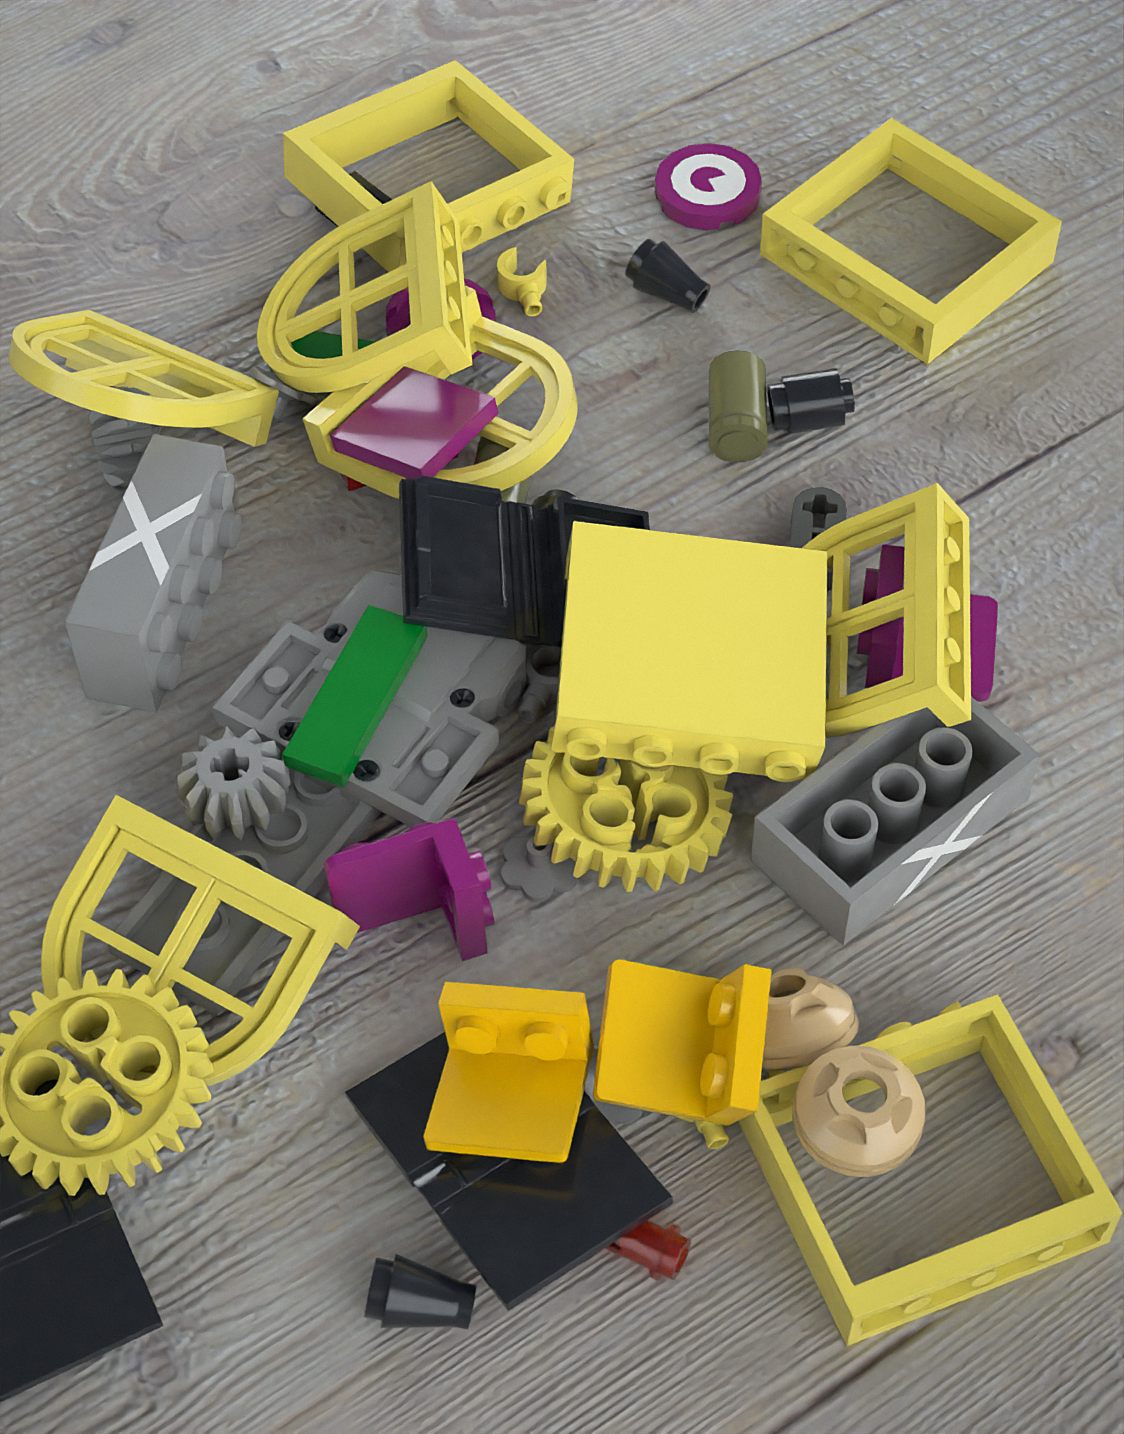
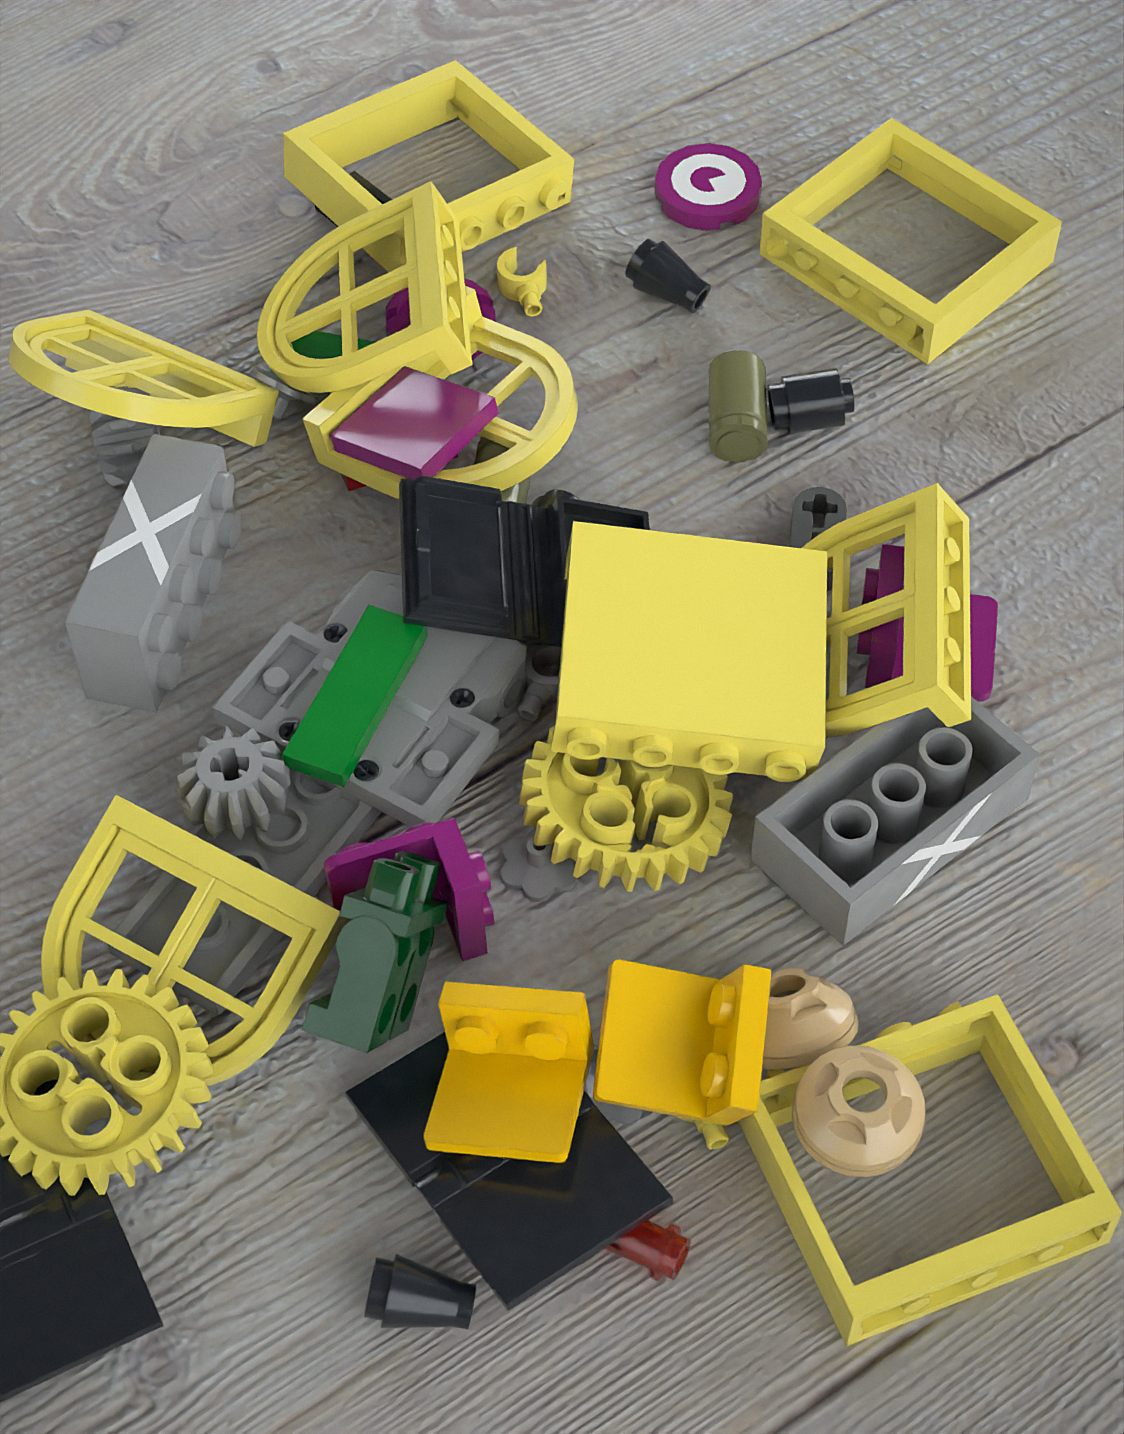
(381, 954): none -> dark green hips

